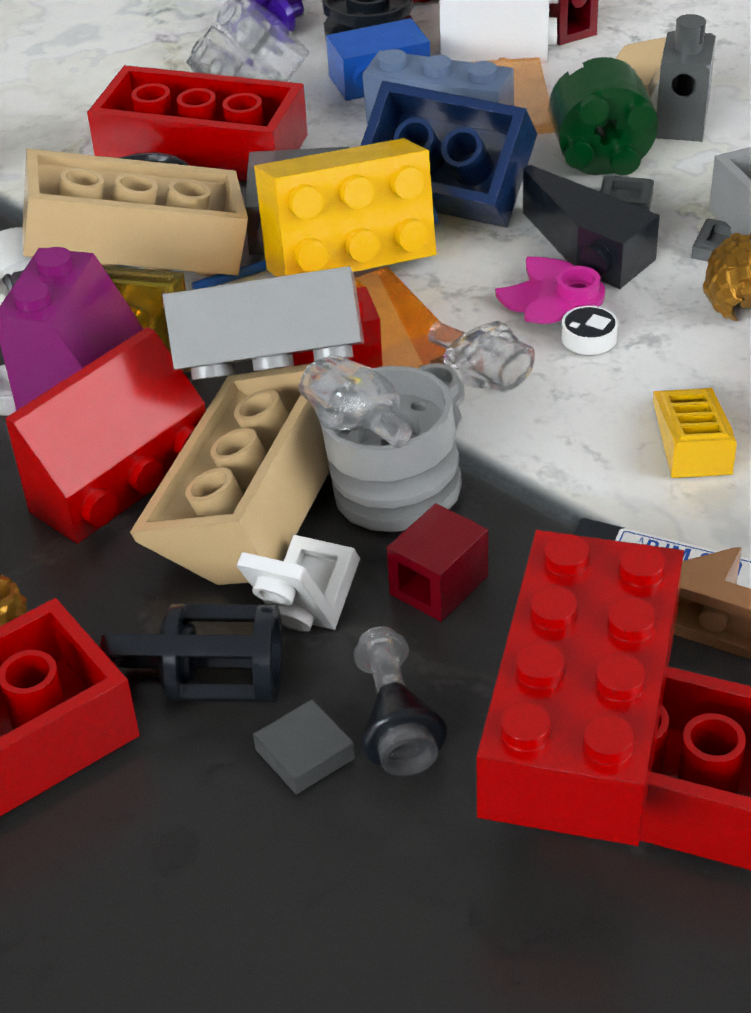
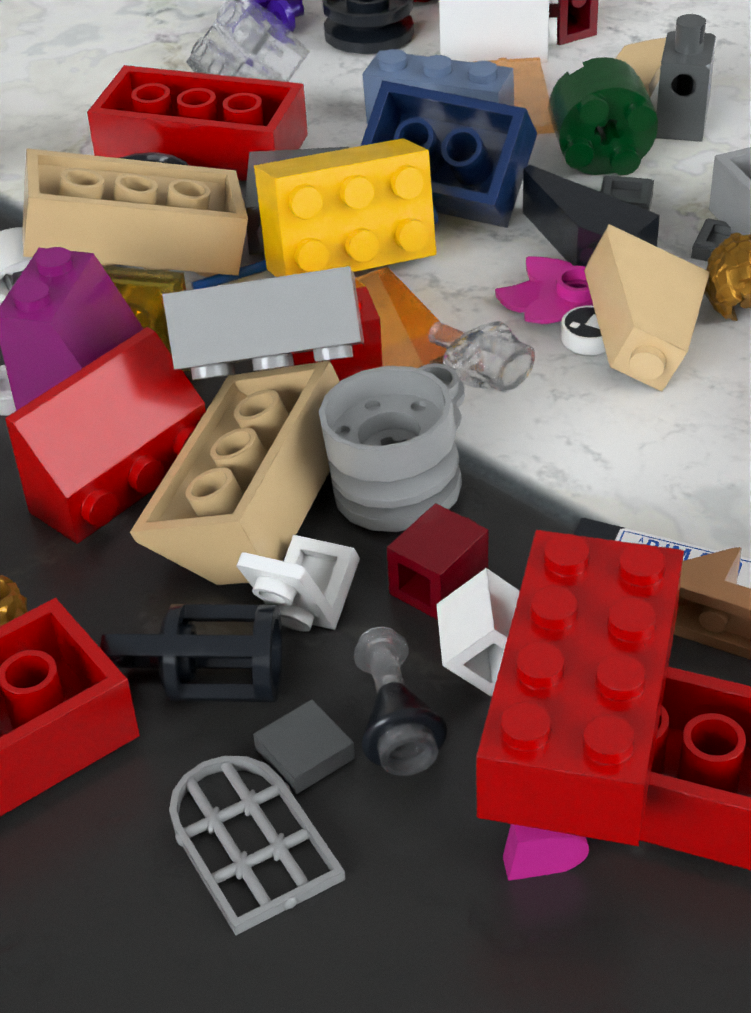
(242, 861): none -> light grey window
(354, 50): blue brick -> none
(354, 398): clear piece -> none
(476, 627): none -> white brick
(541, 852): none -> dark pink tile
(644, 305): none -> tan slope
(695, 433): yellow slope -> none

